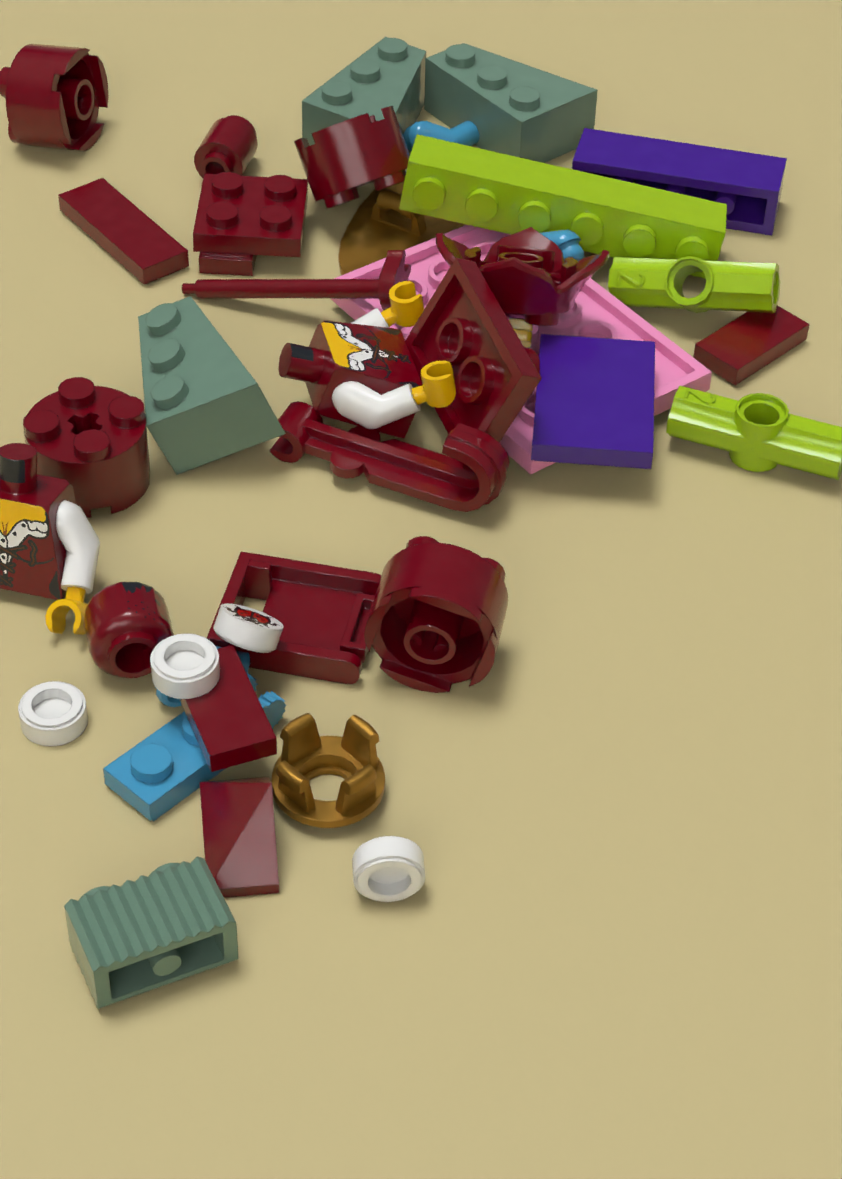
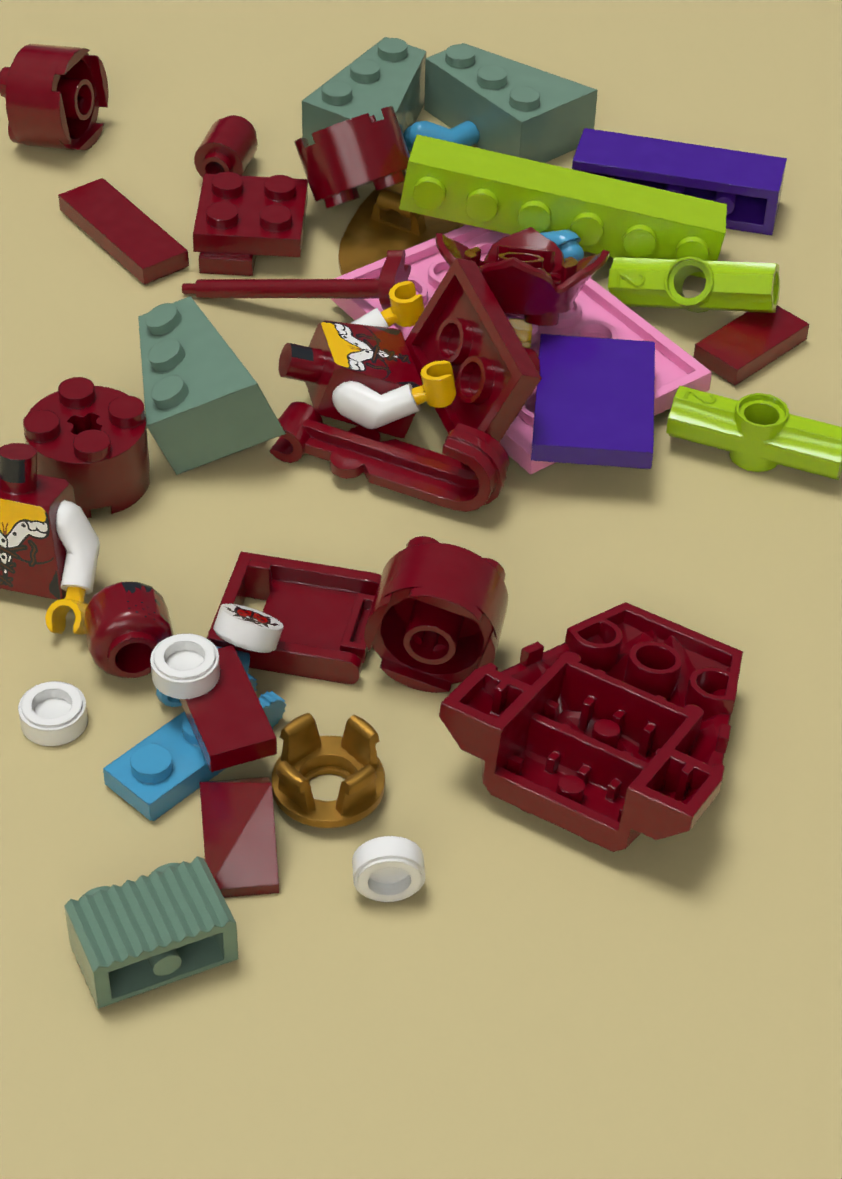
(607, 729): none -> dark red wedge

